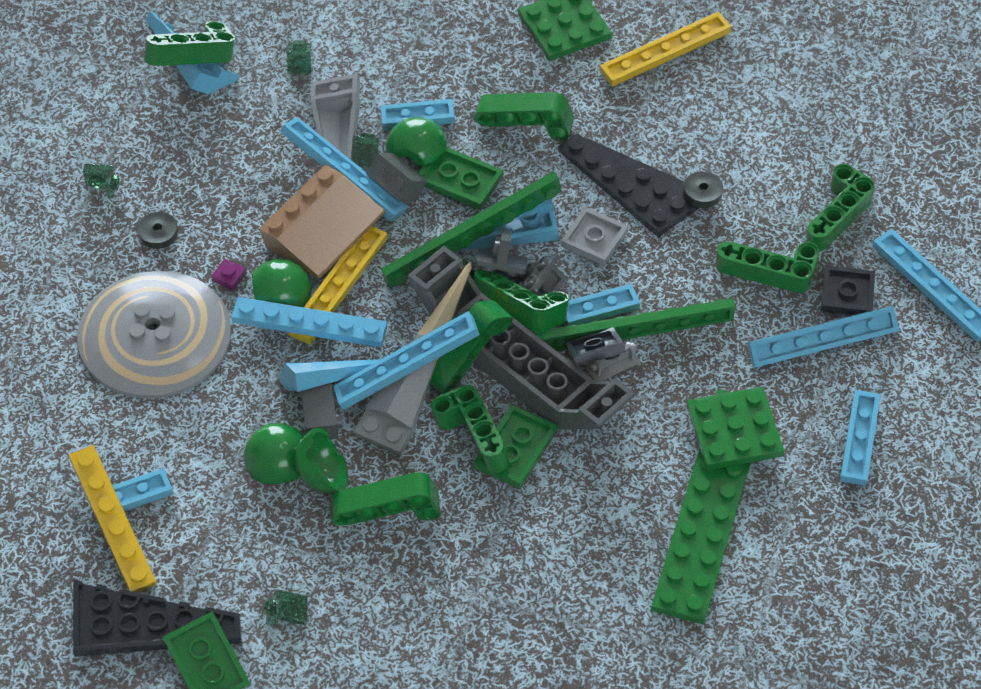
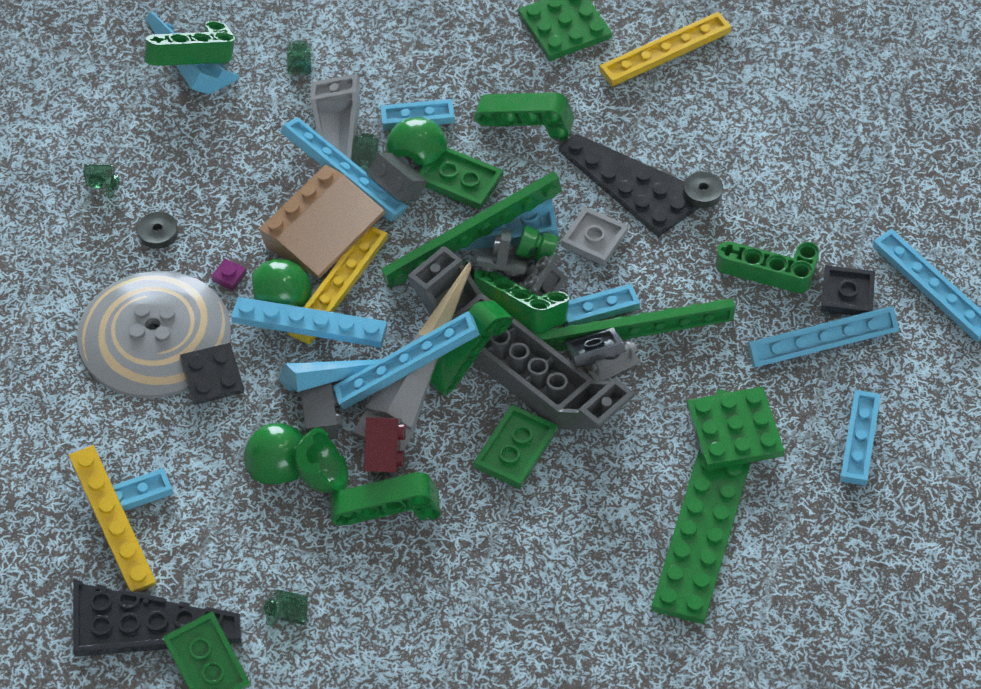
(212, 373): none -> black plate
(383, 444): none -> dark red brick
(467, 407): green beam -> none
(535, 244): none -> green wheel
(854, 197): green beam -> none

